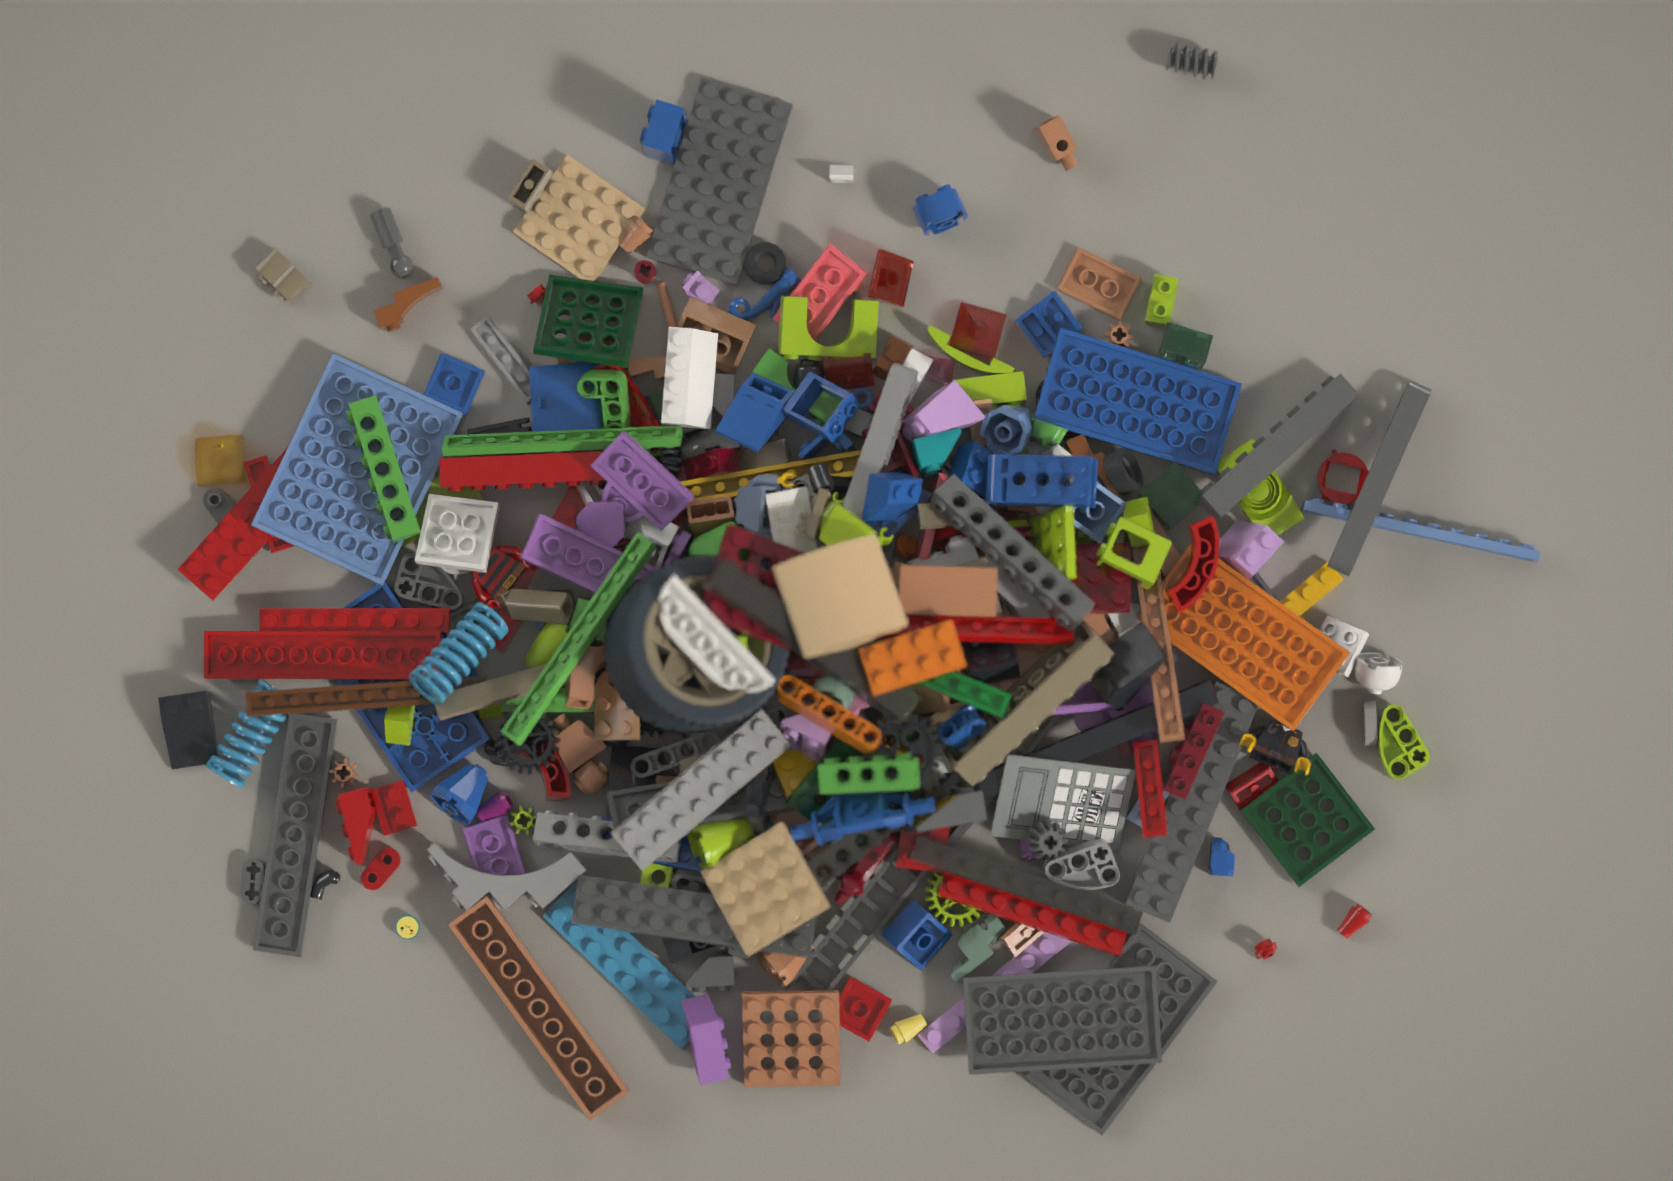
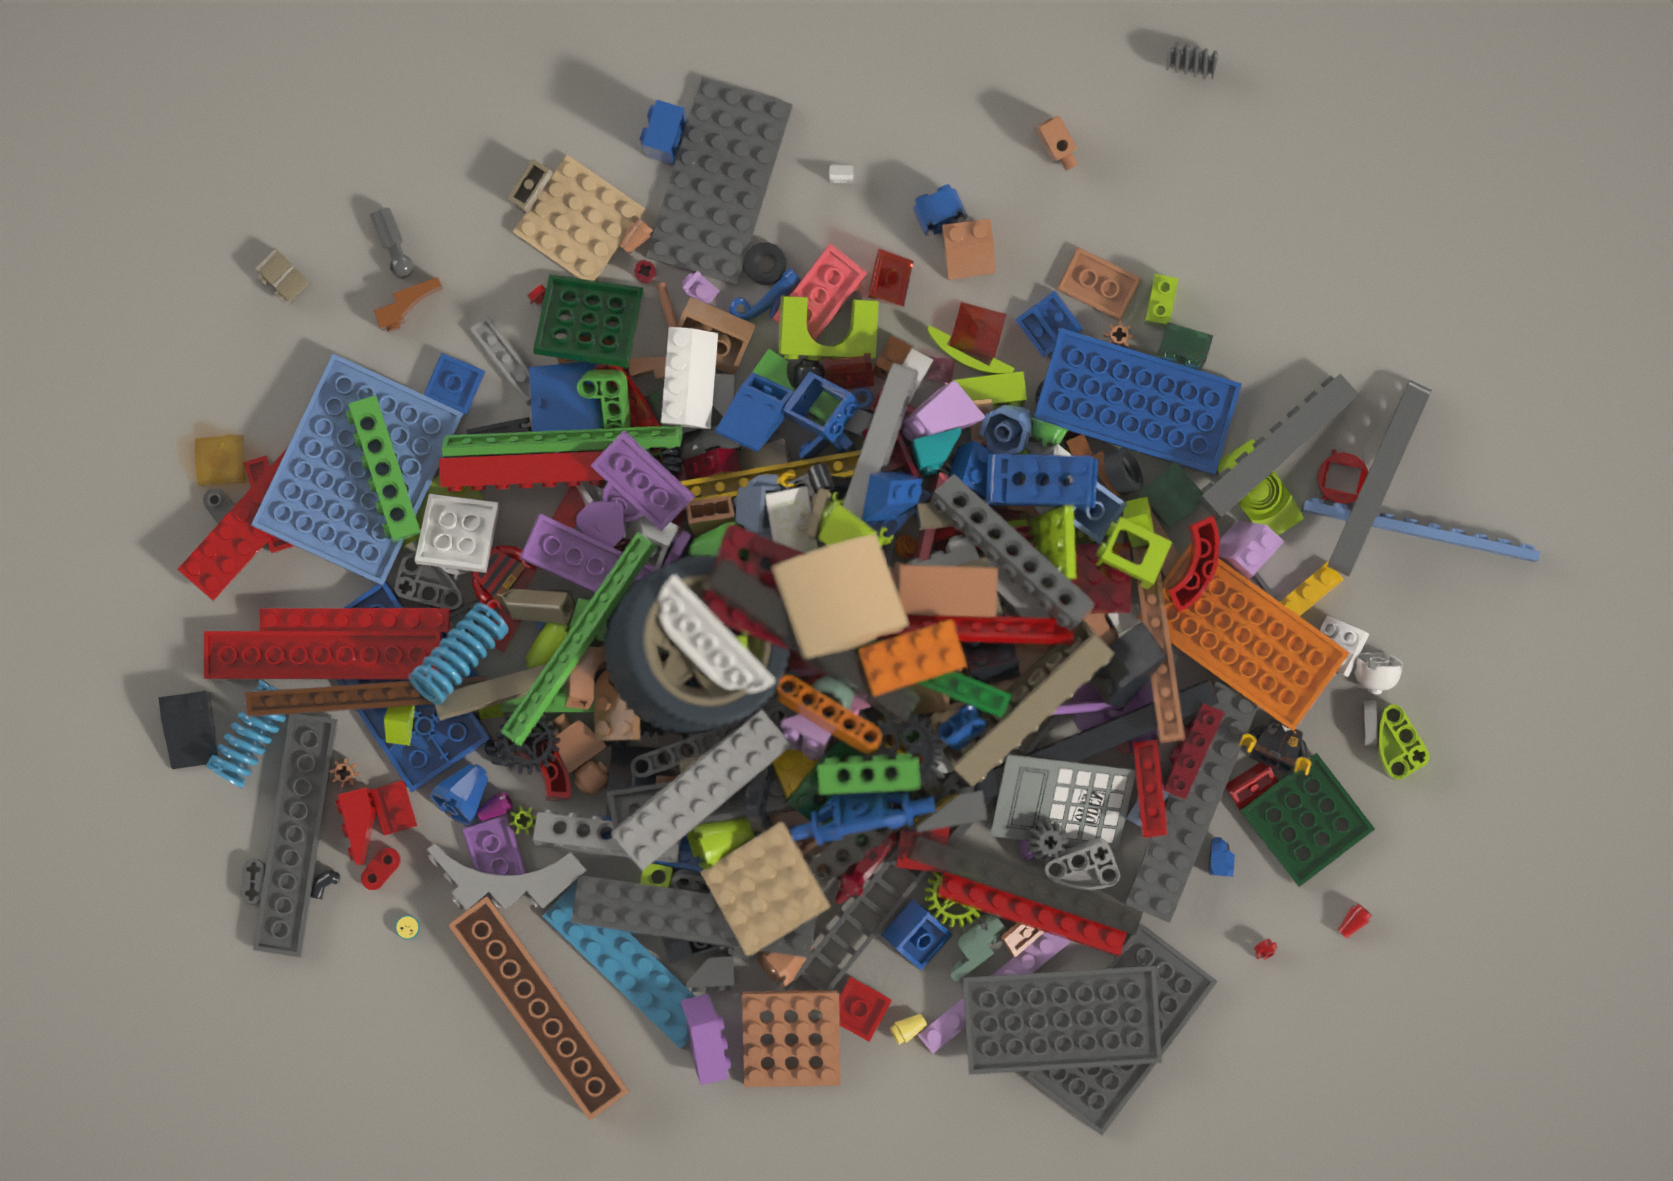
(968, 249): none -> nougat slope

